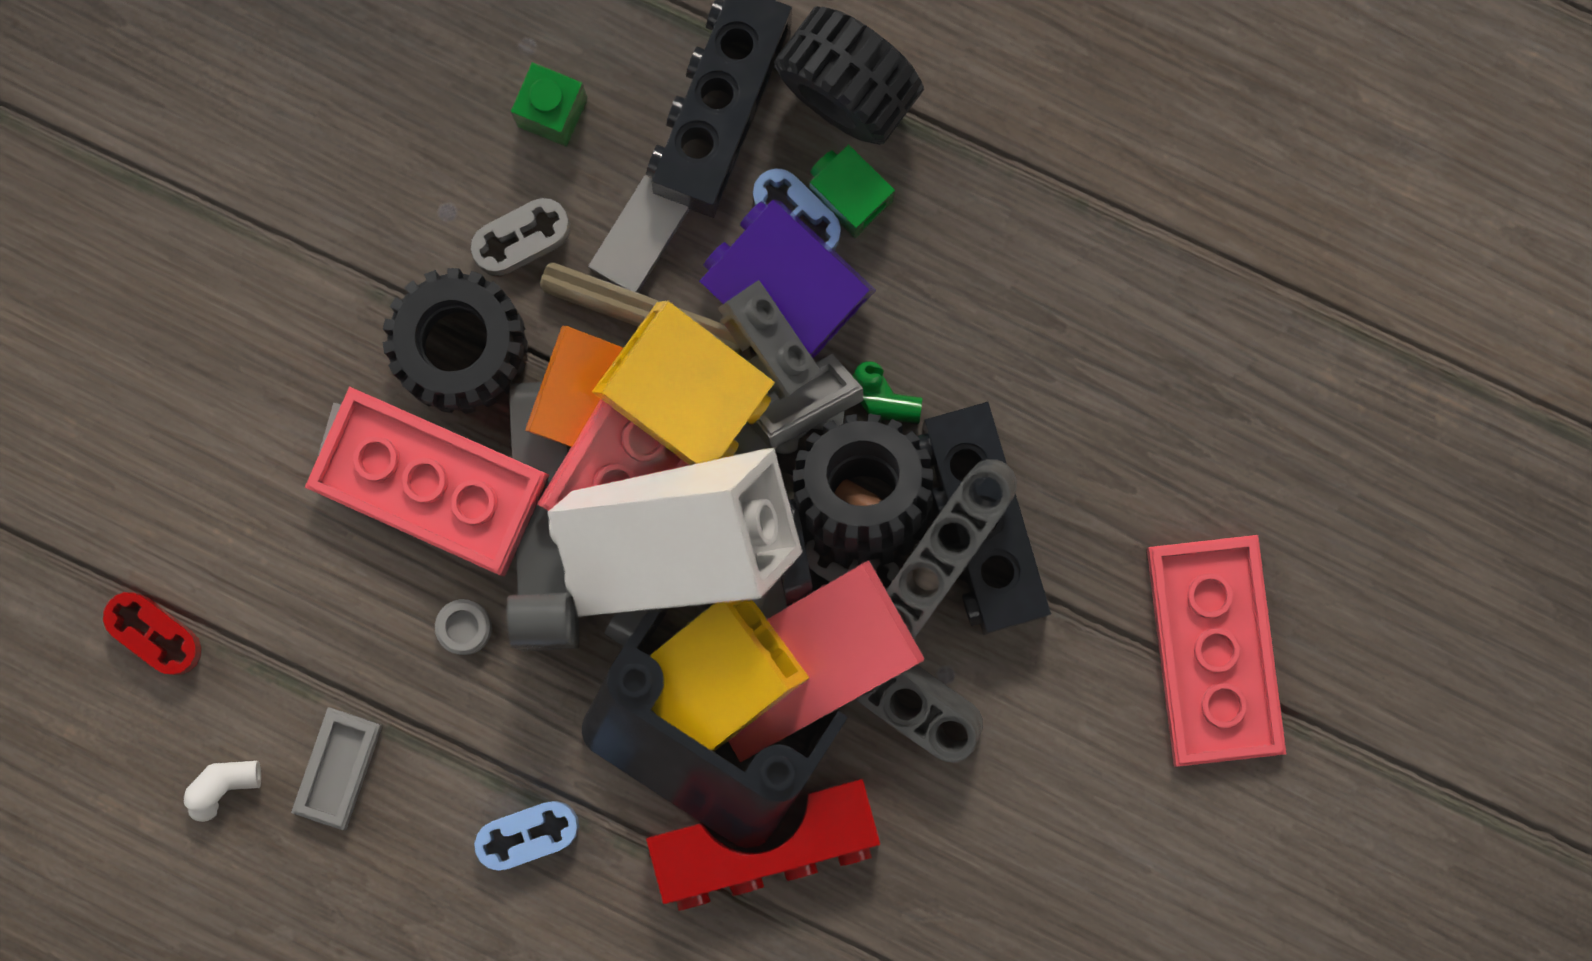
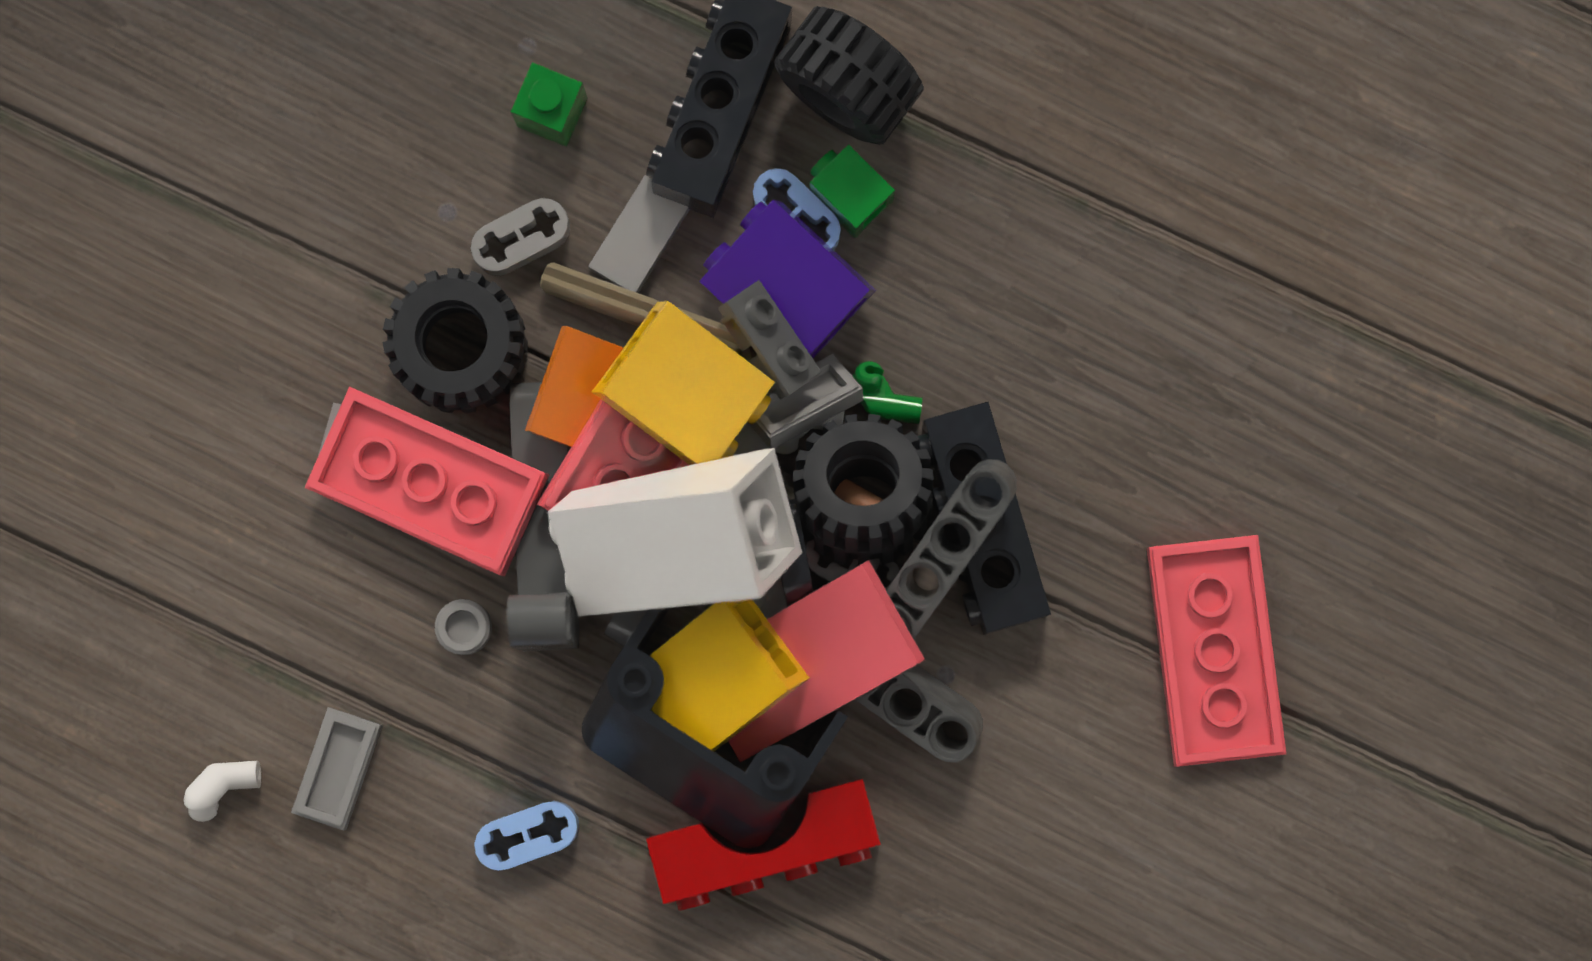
(144, 643): red beam -> none

